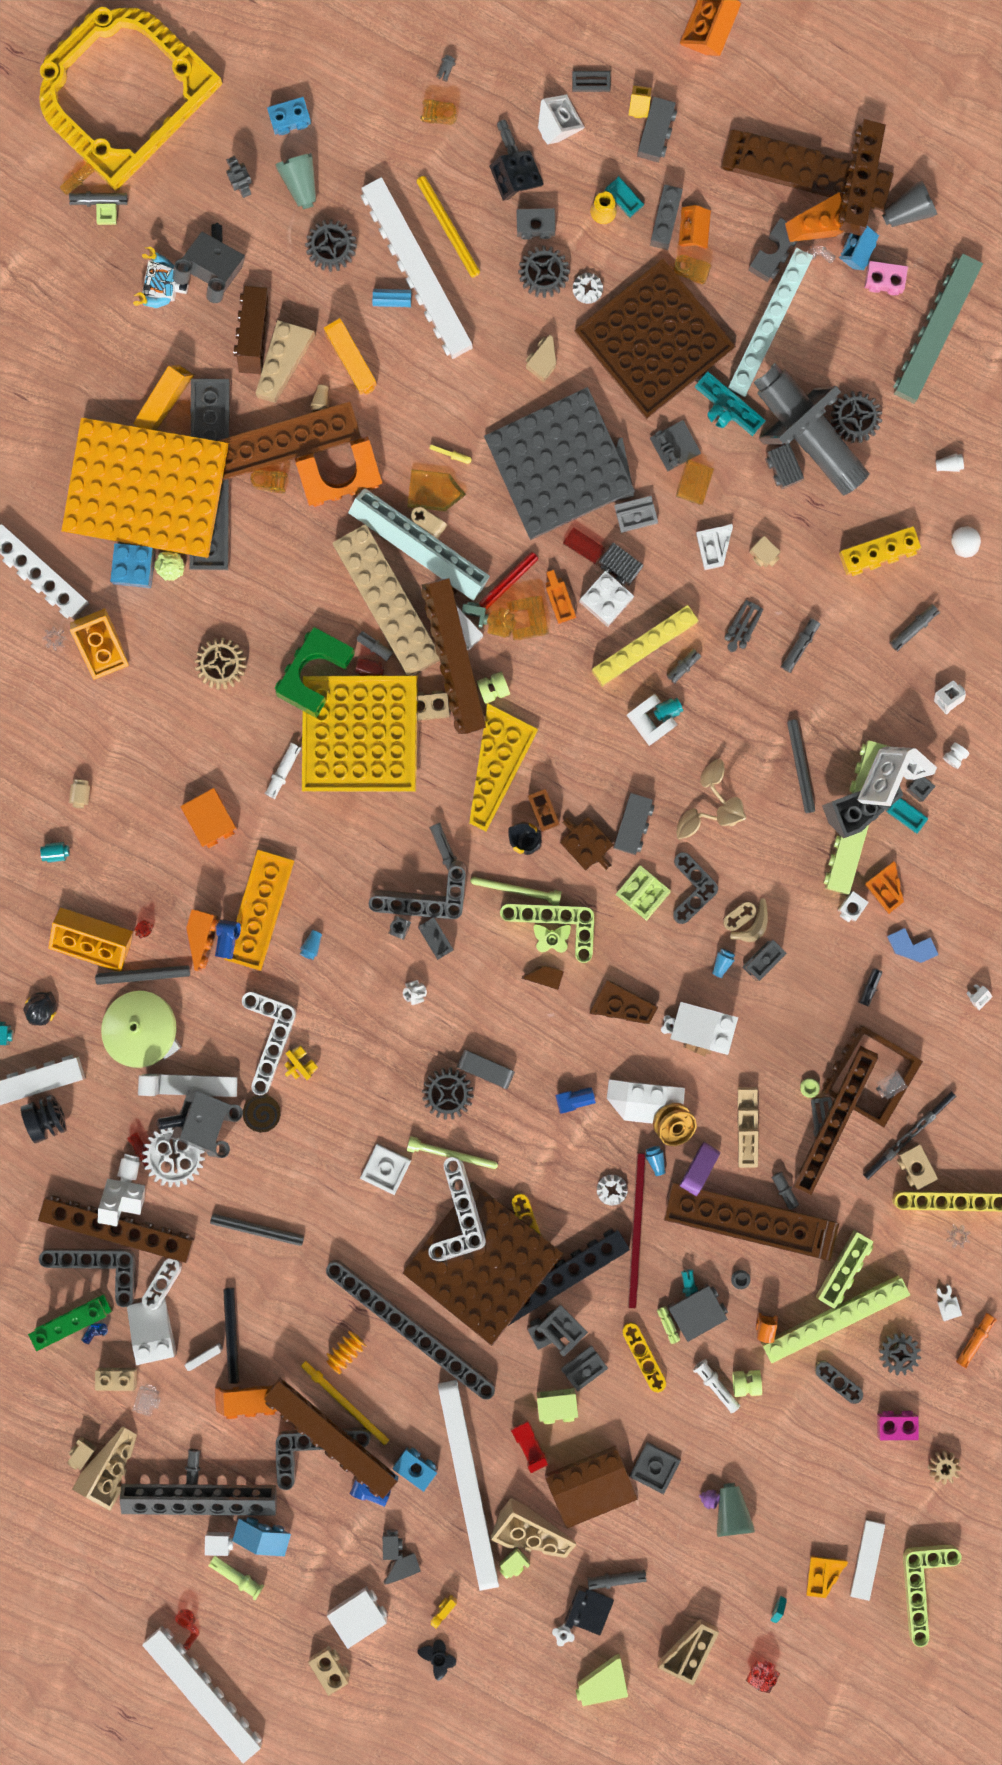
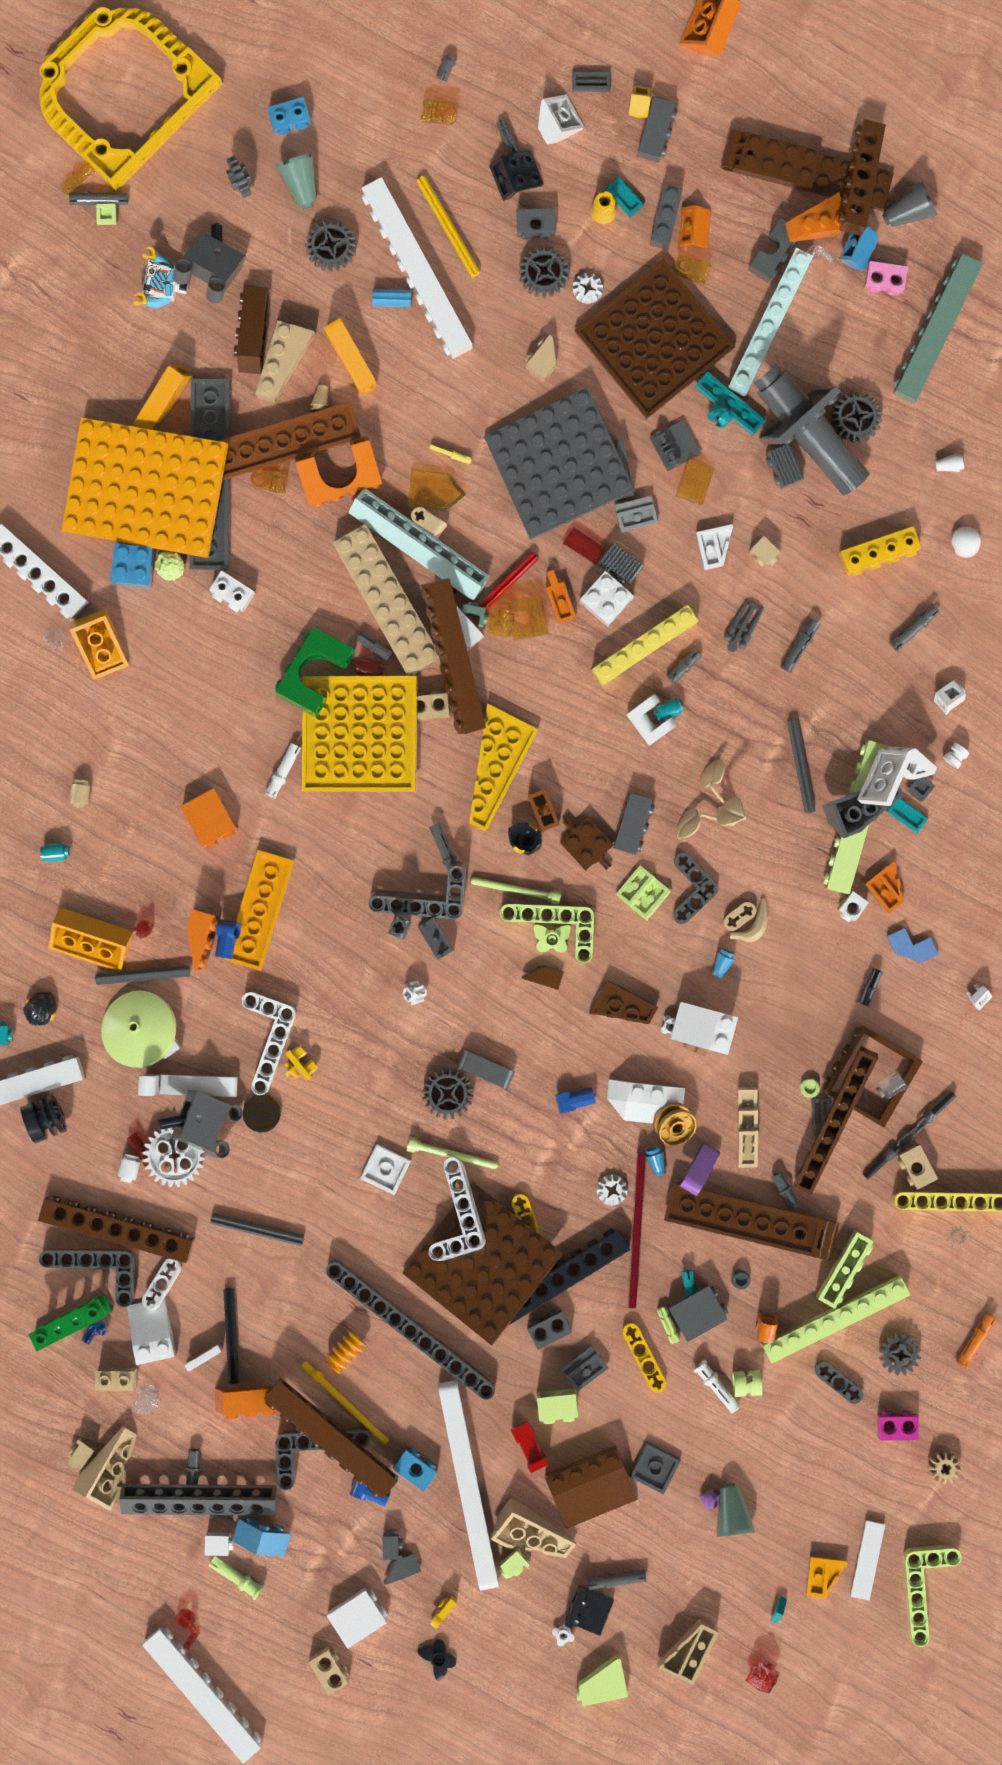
(120, 1197): white brick -> none
(229, 662): tan gear -> none
(232, 592): none -> white brick
(311, 945): dark azure cone -> none
(499, 684): yellowish green wheel -> none
(566, 1325): dark grey plate -> none
(764, 960): dark grey panel -> none
(948, 1305): white plate -> none

